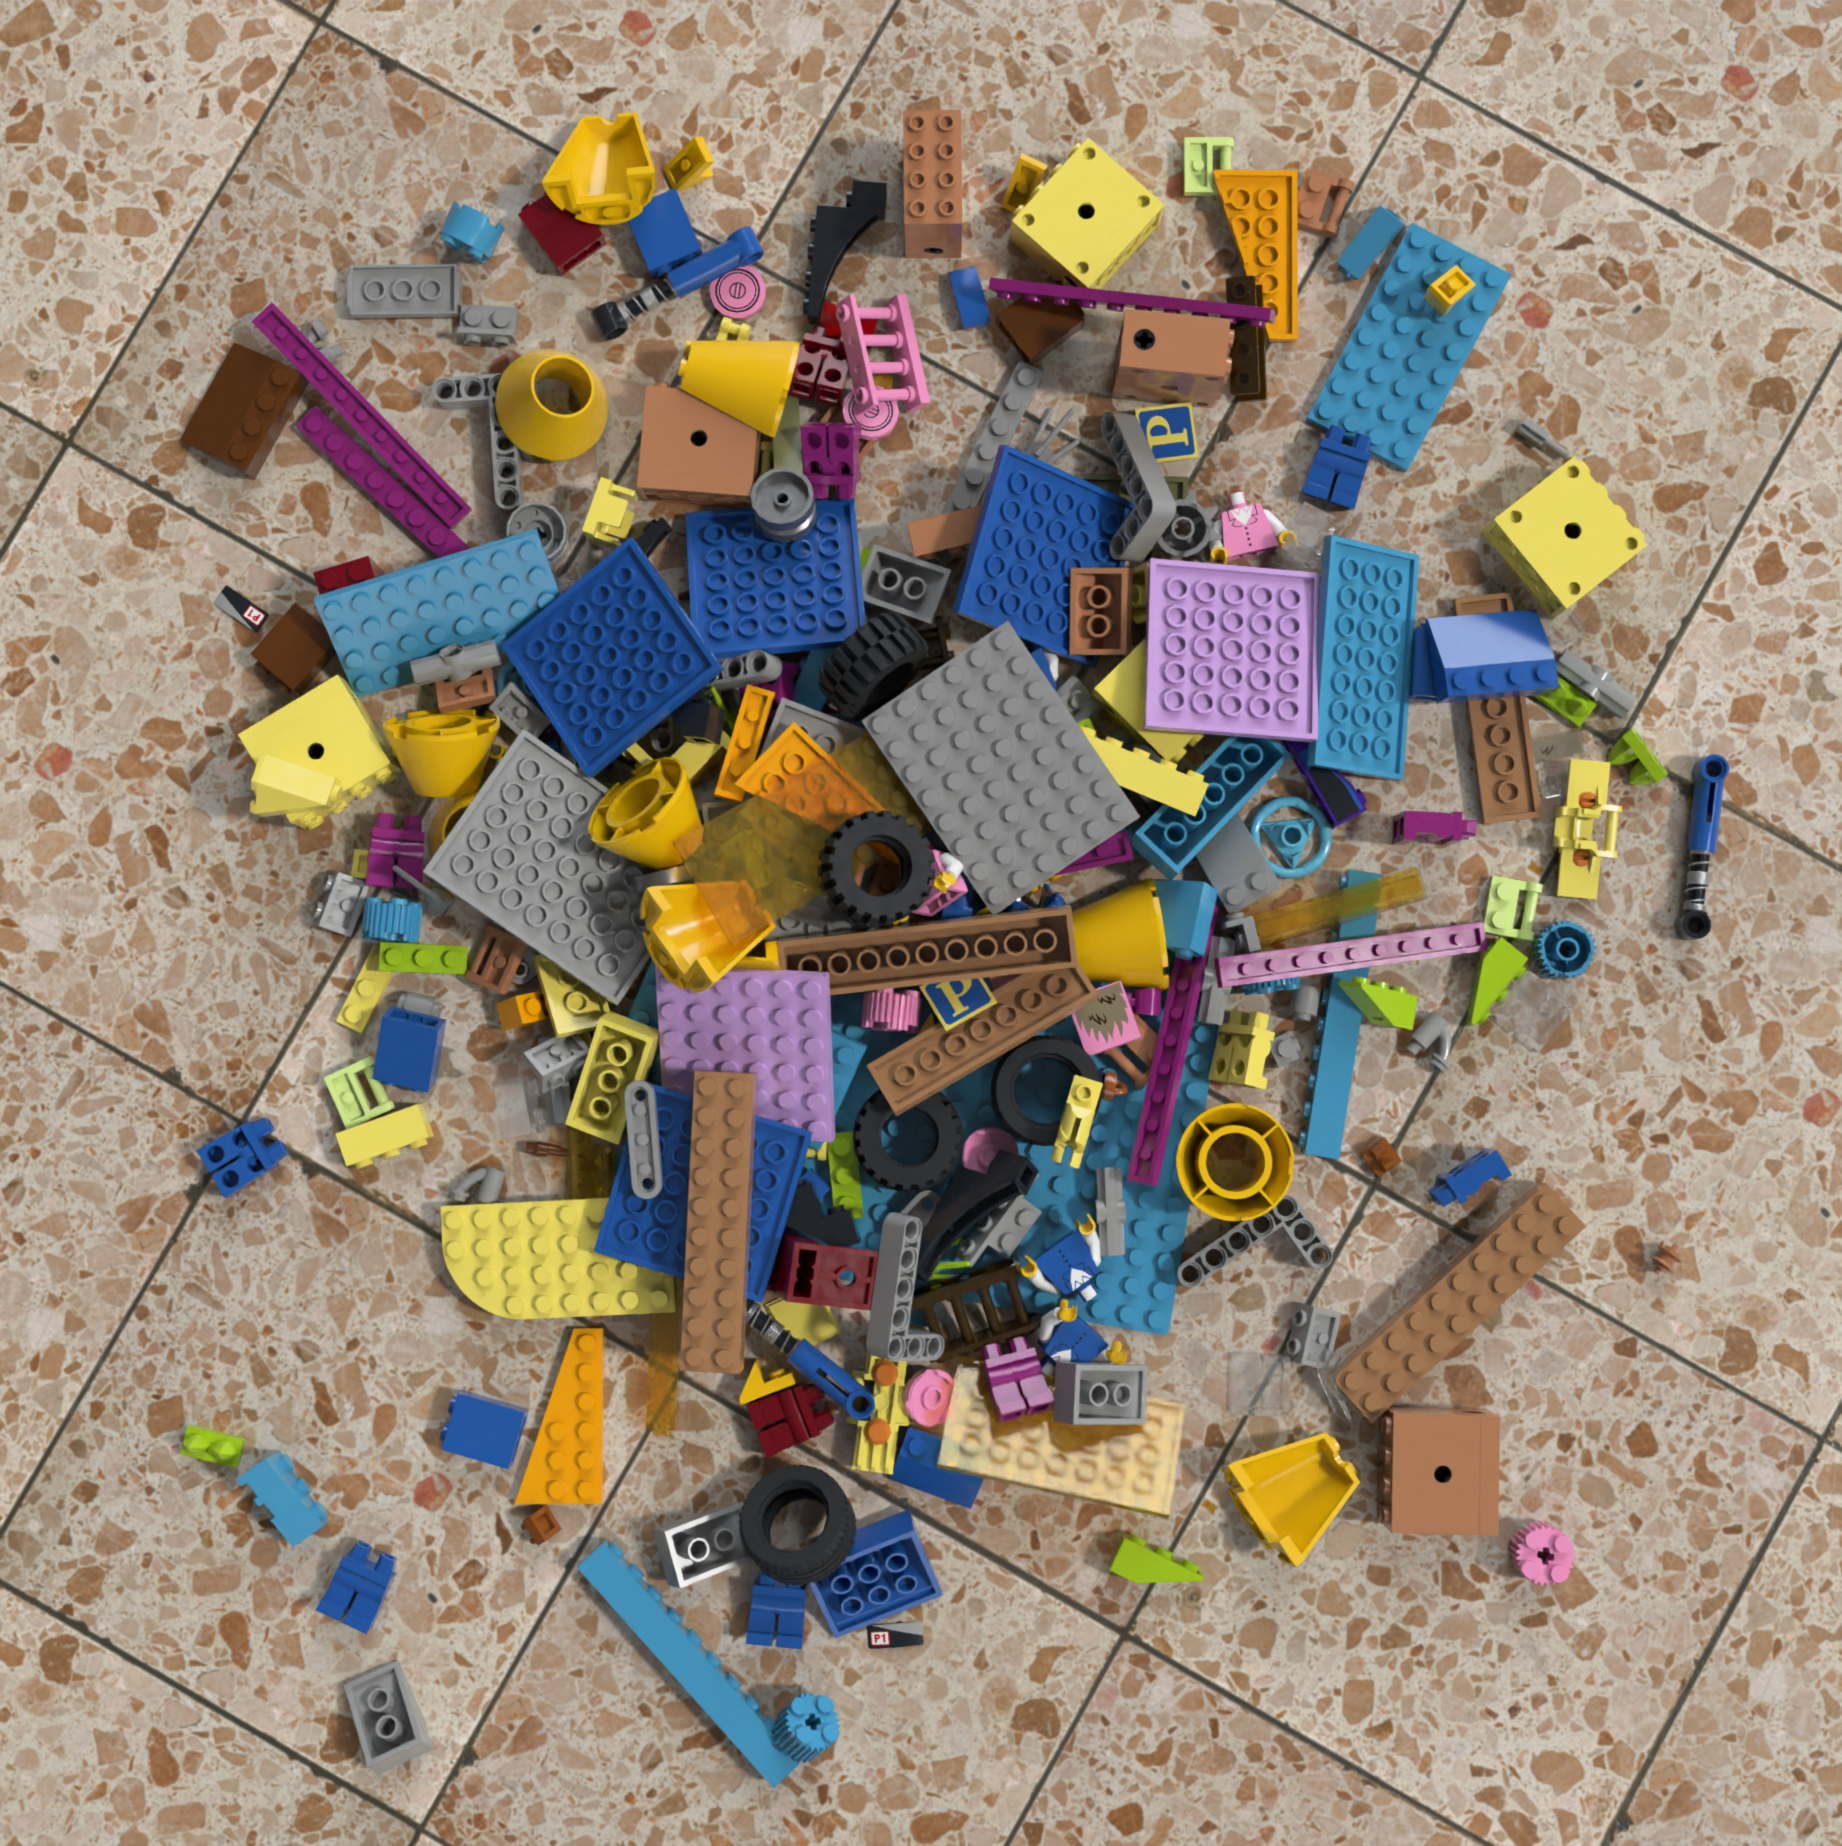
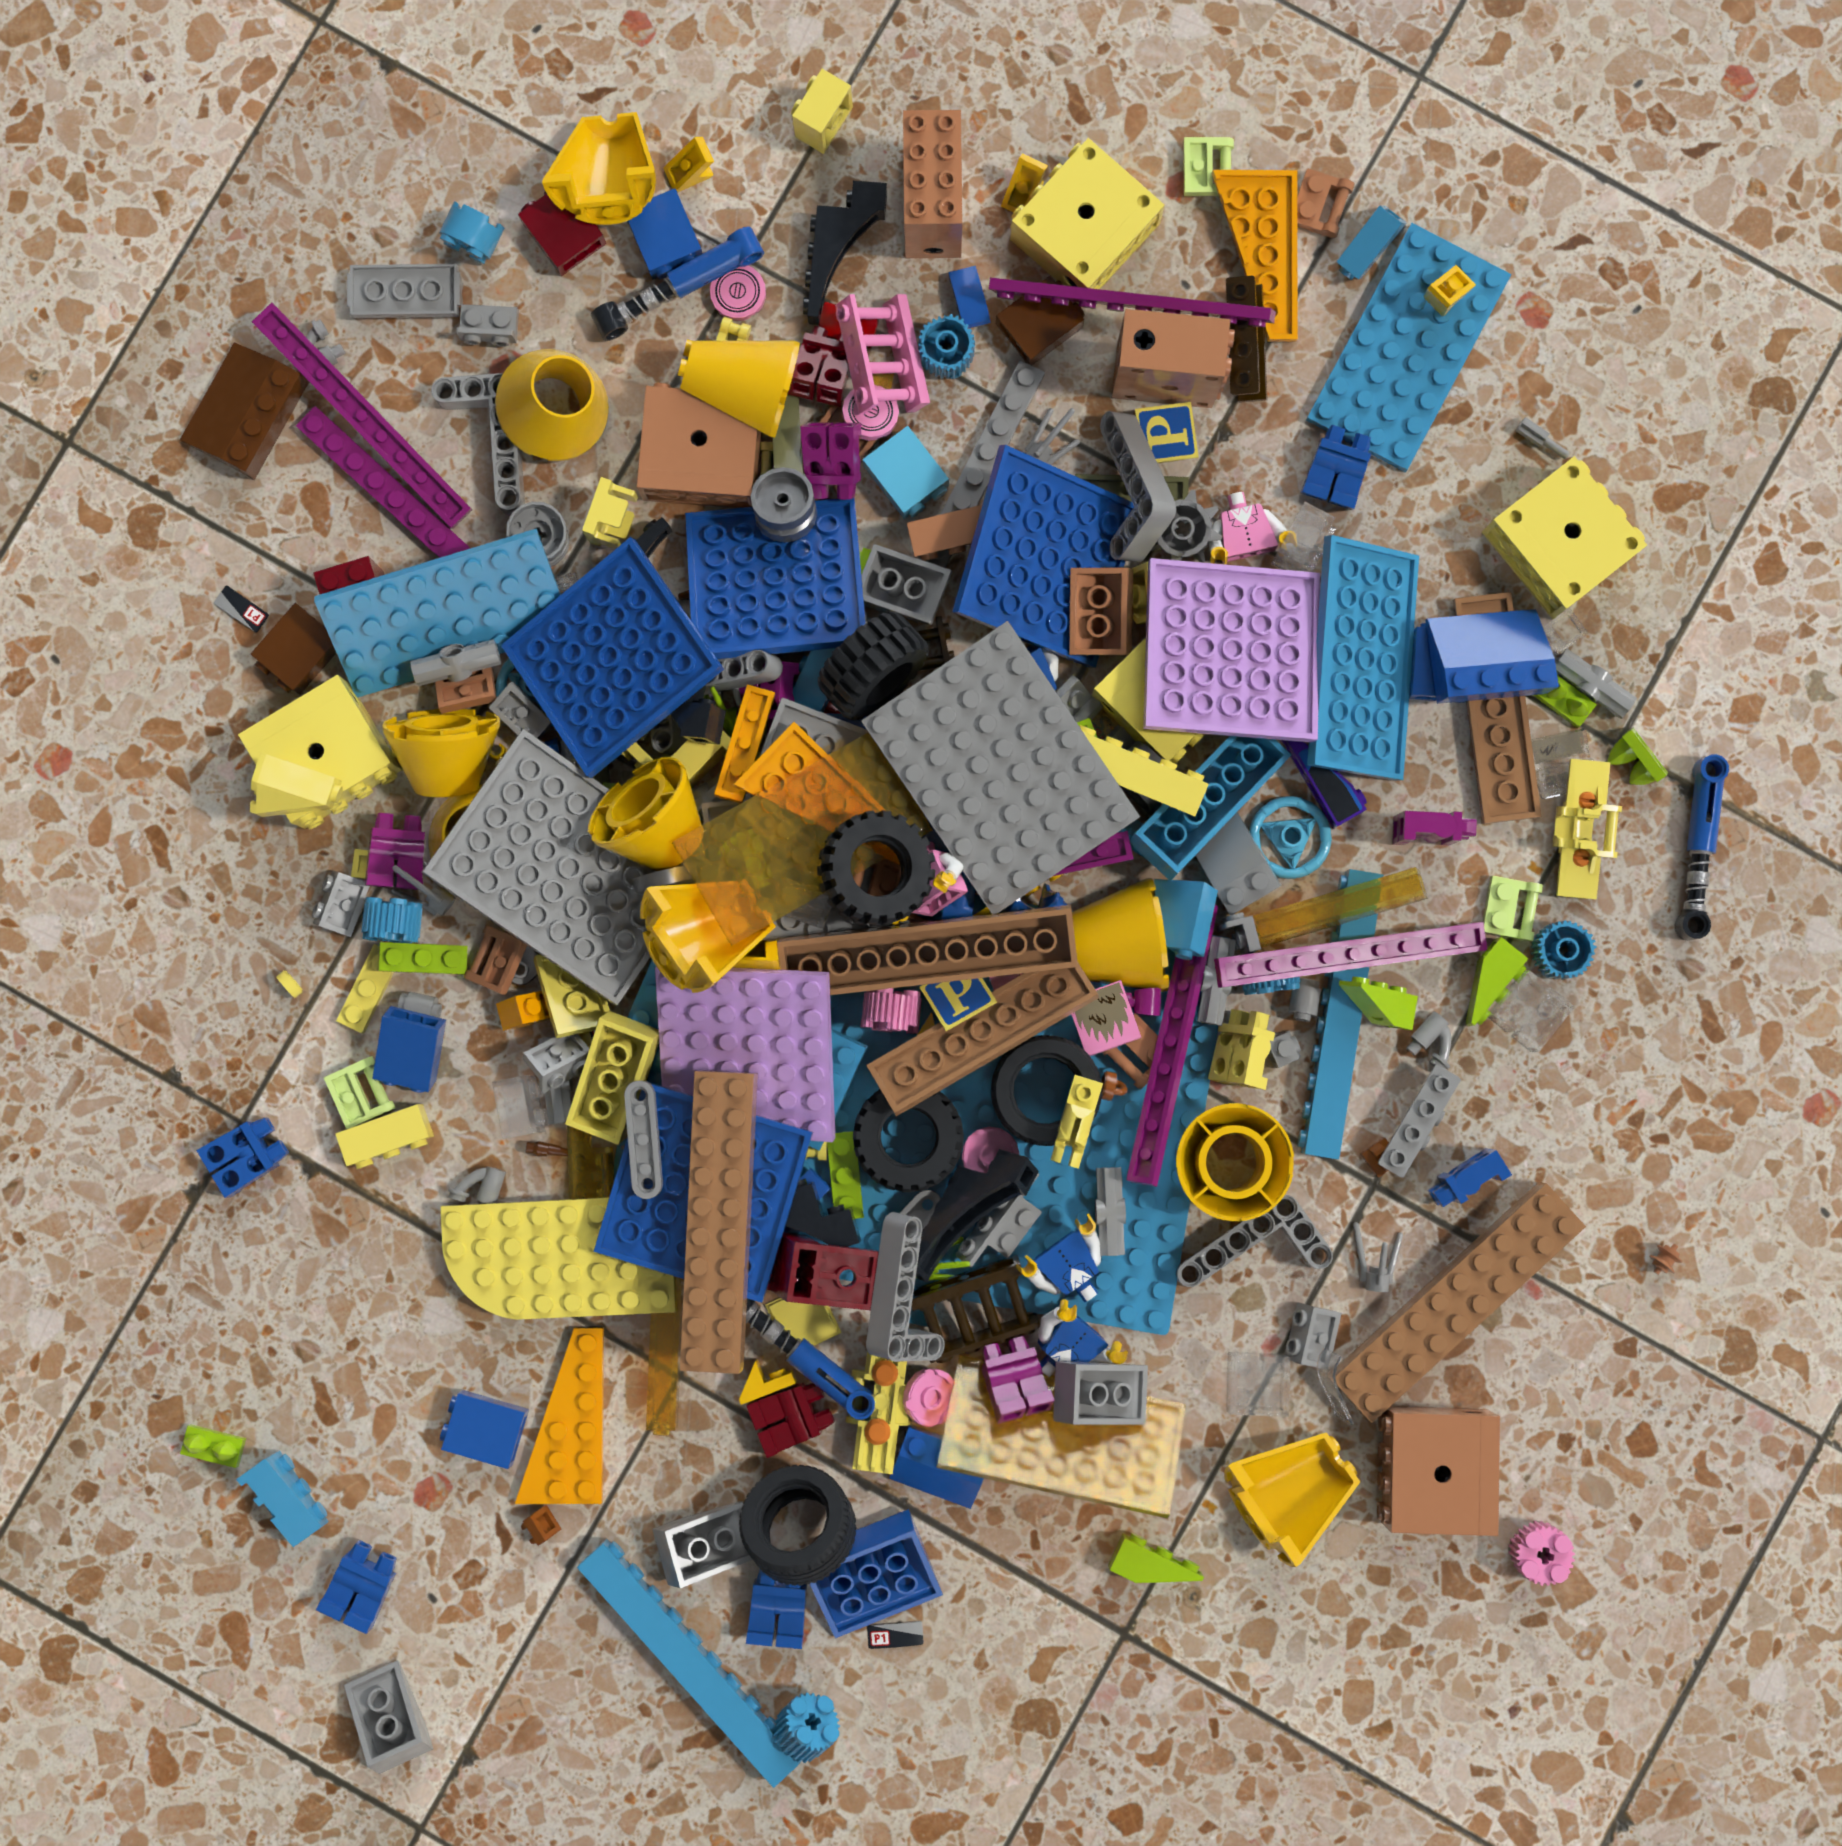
(289, 983): none -> light yellow tile
(822, 110): none -> light yellow brick
(906, 473): none -> medium azure brick
(951, 361): none -> dark azure brick
(1379, 1276): none -> light grey plant
(1419, 1120): none -> light grey bracket

